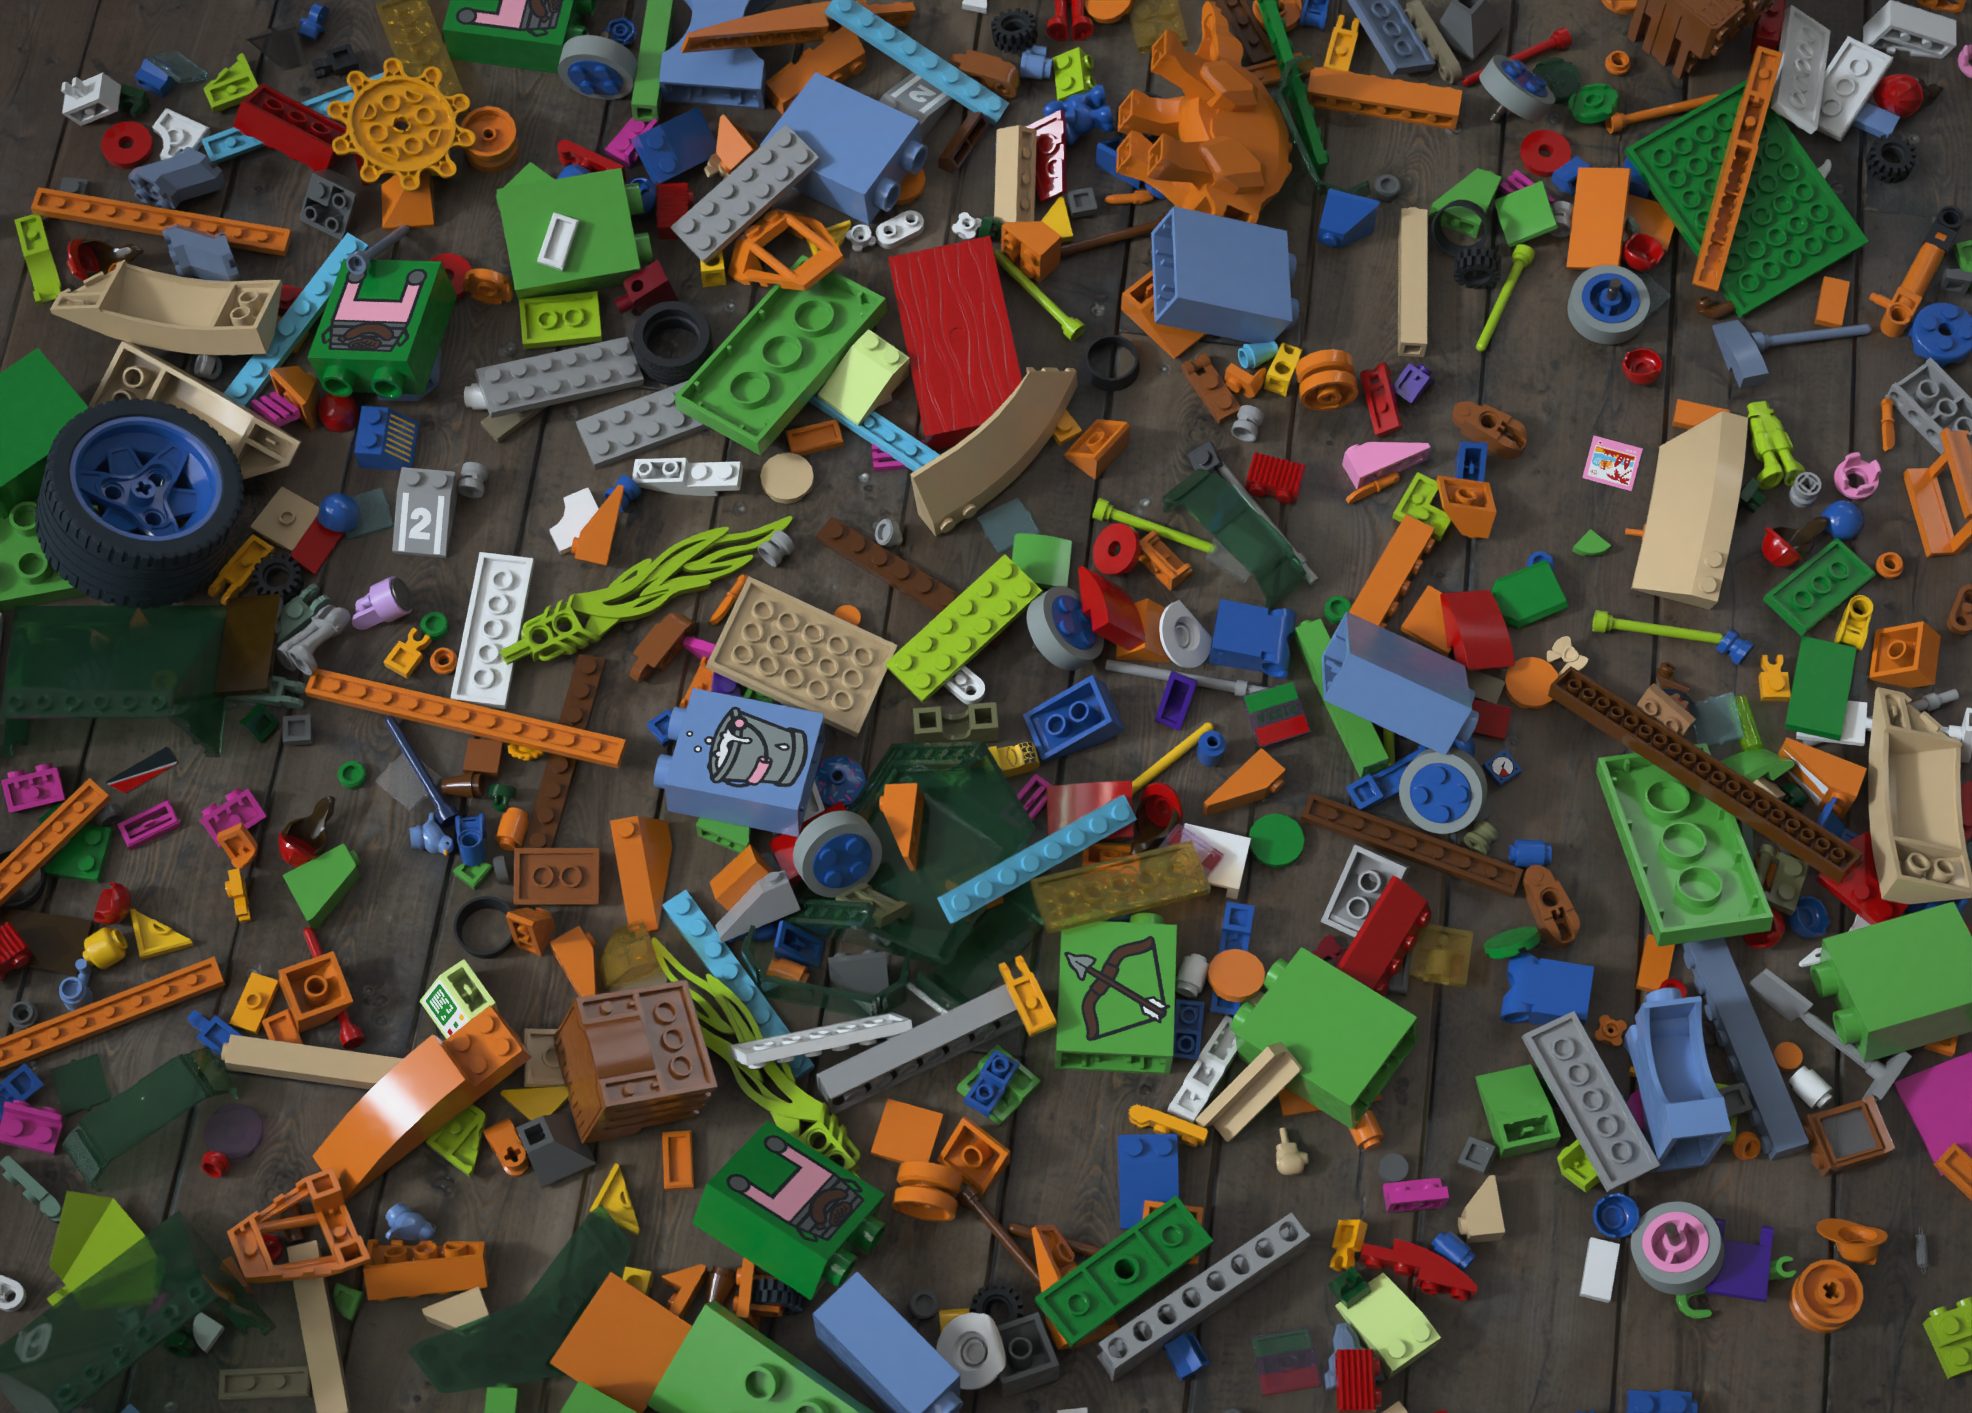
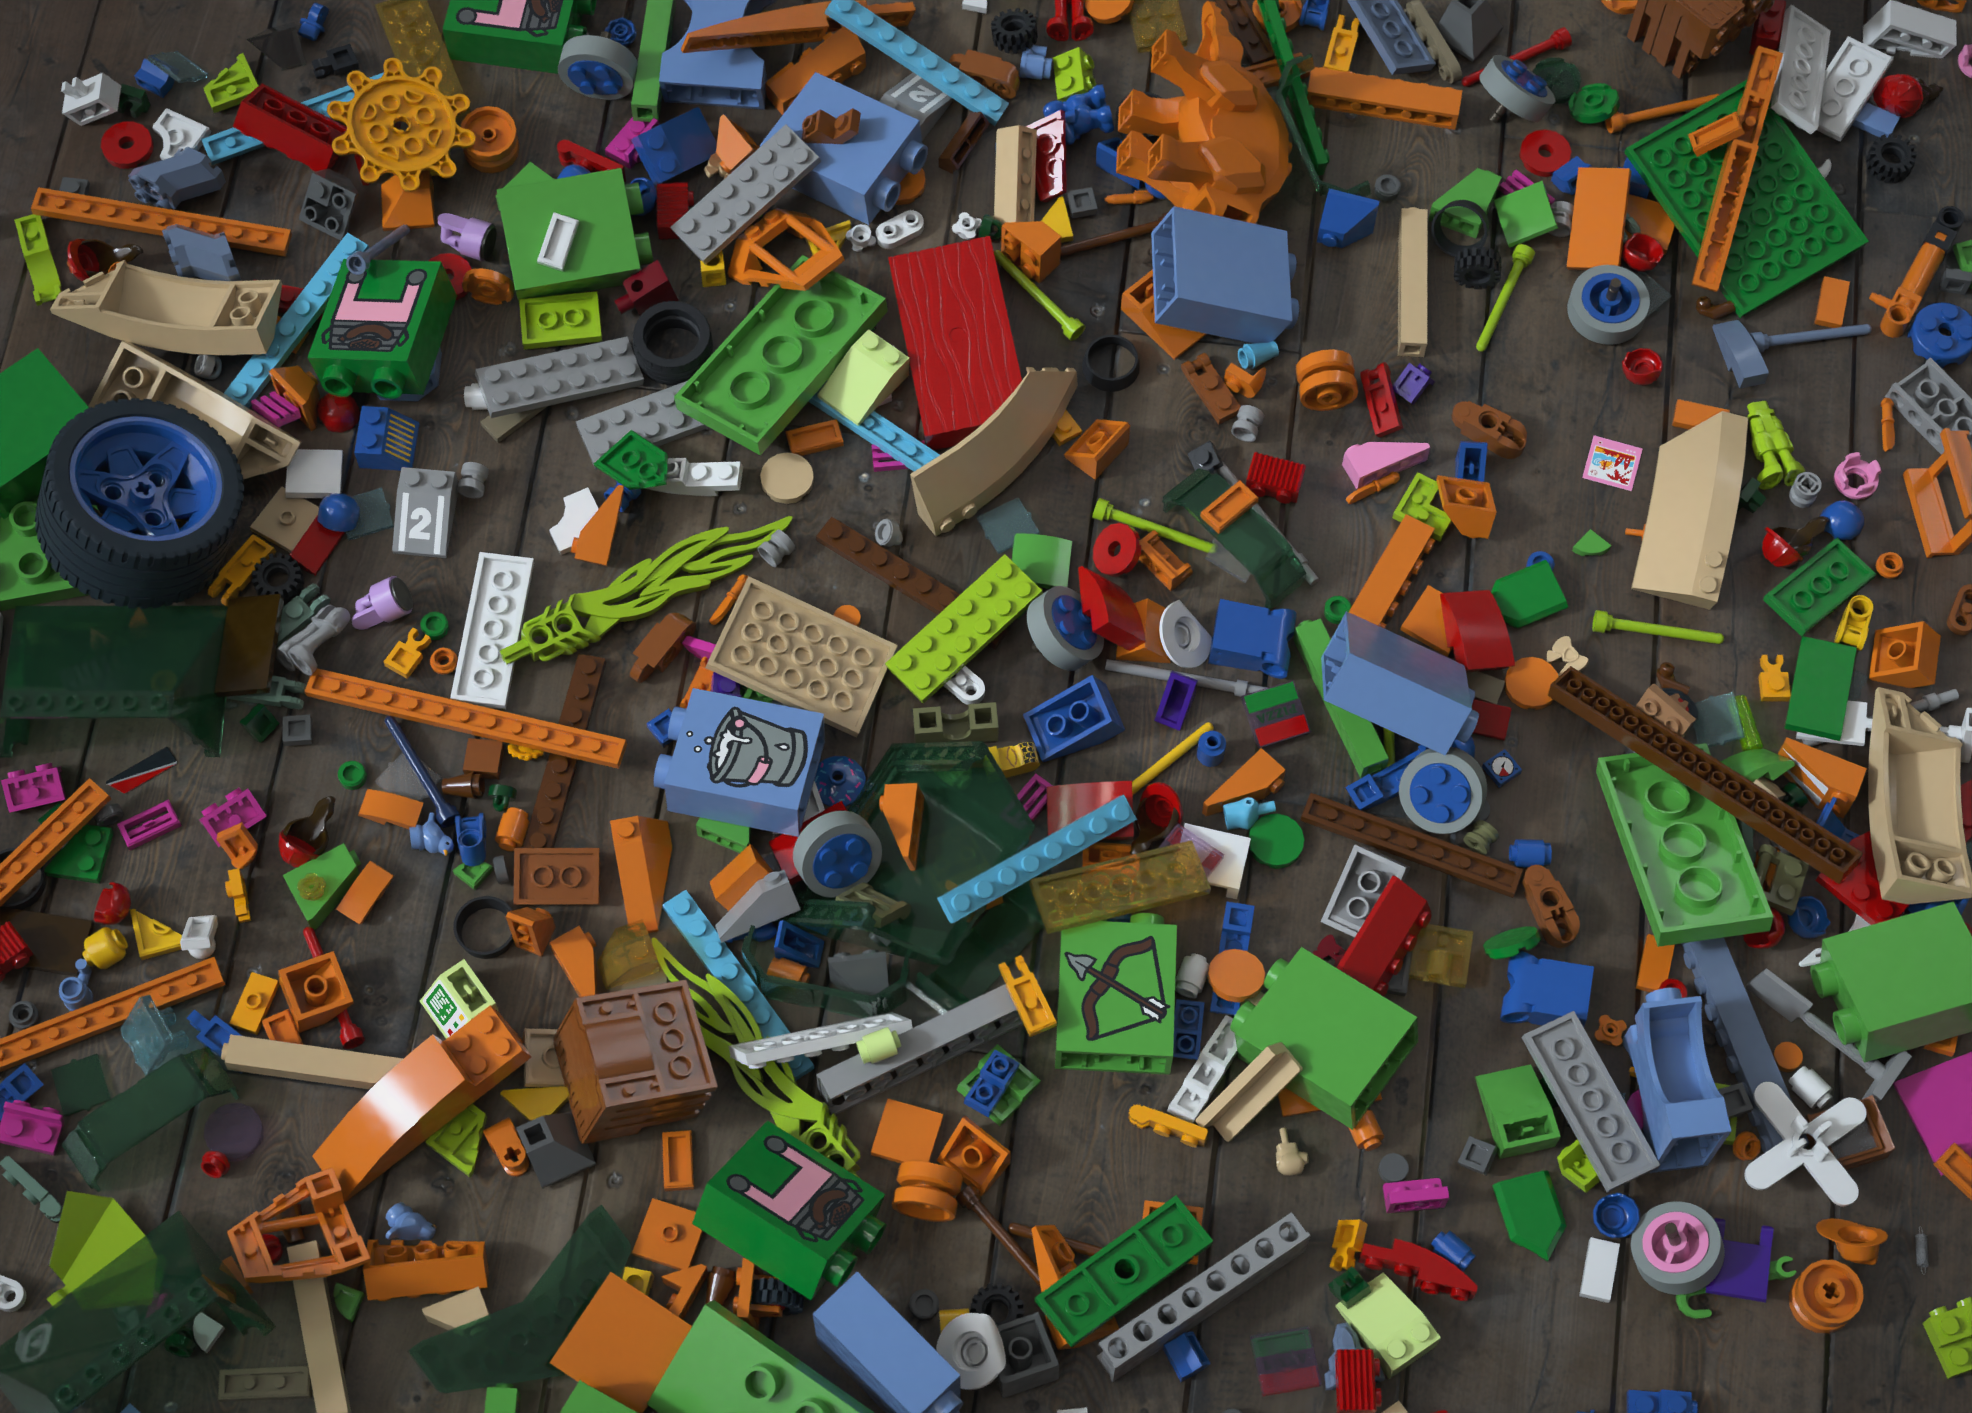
(149, 1036): none -> clear light blue plate
(199, 936): none -> white tile
(314, 473): none -> white tile
(314, 893): none -> clear yellow plate
(365, 892): none -> orange slope
(390, 808): none -> orange slope
(476, 238): none -> lavender piece
(617, 1201): yellow tile -> none
(635, 463): none -> green tile
(668, 1236): none -> orange plate
(830, 130): none -> dark orange slope
(878, 1045): none -> yellowish green brick
(1145, 1173): blue slope -> none
(1229, 507): none -> orange tile
(1245, 812): none -> medium azure piece
(1282, 369): yellow leg -> none
(1483, 1215): tan slope -> none
(1531, 1212): none -> green tile
(1620, 58): orange plate -> none
(1716, 134): none -> orange tile
(1735, 647): blue wheel -> none
(1790, 1152): none -> white piece

